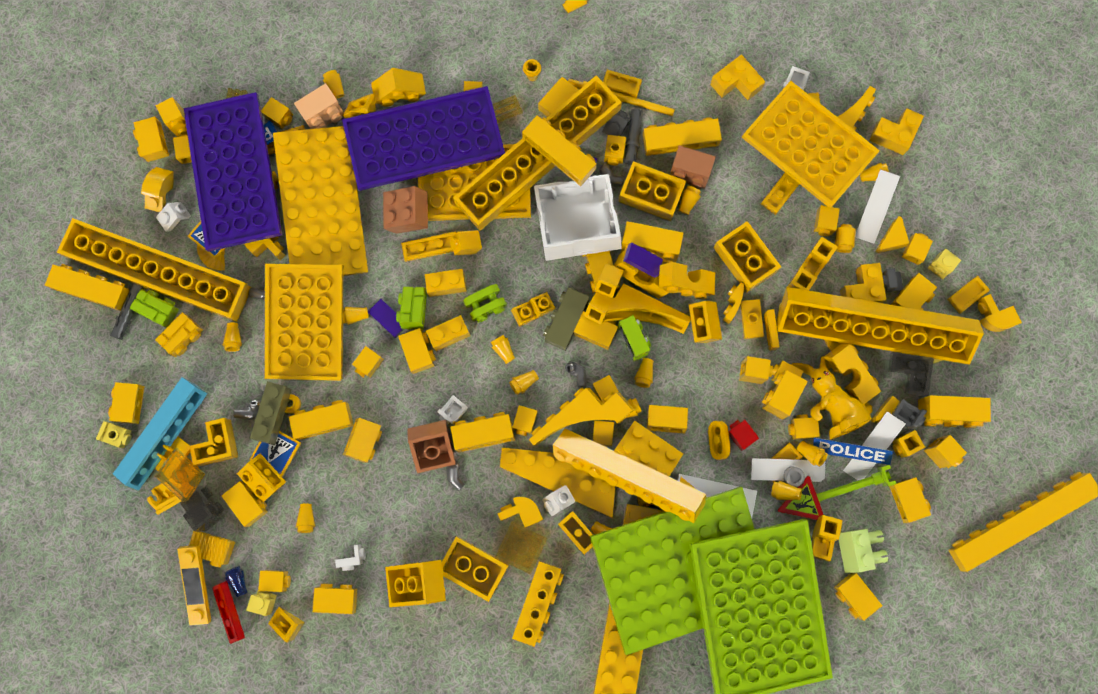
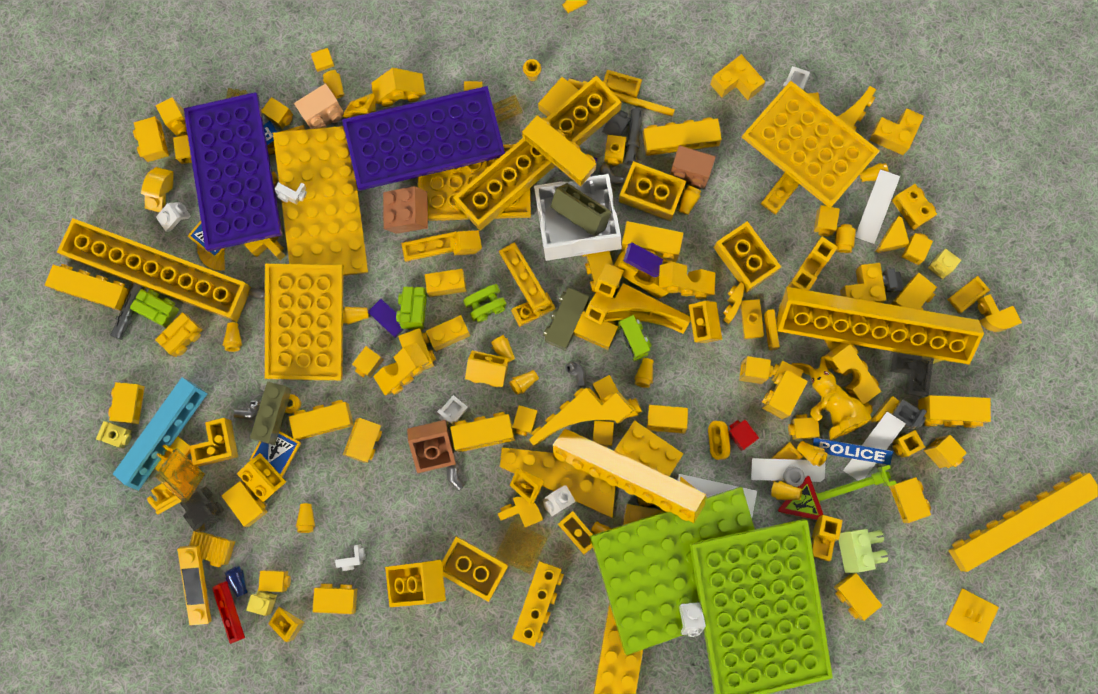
(285, 193): none -> white bracket
(322, 59): none -> yellow tile
(408, 364): none -> yellow arch
(487, 368): none -> yellow brick
(524, 277): none -> yellow tile
(526, 485): none -> yellow slope
(580, 209): none -> olive brick
(692, 619): none -> white bracket
(914, 206): none -> yellow brick
(972, 615): none -> yellow piece

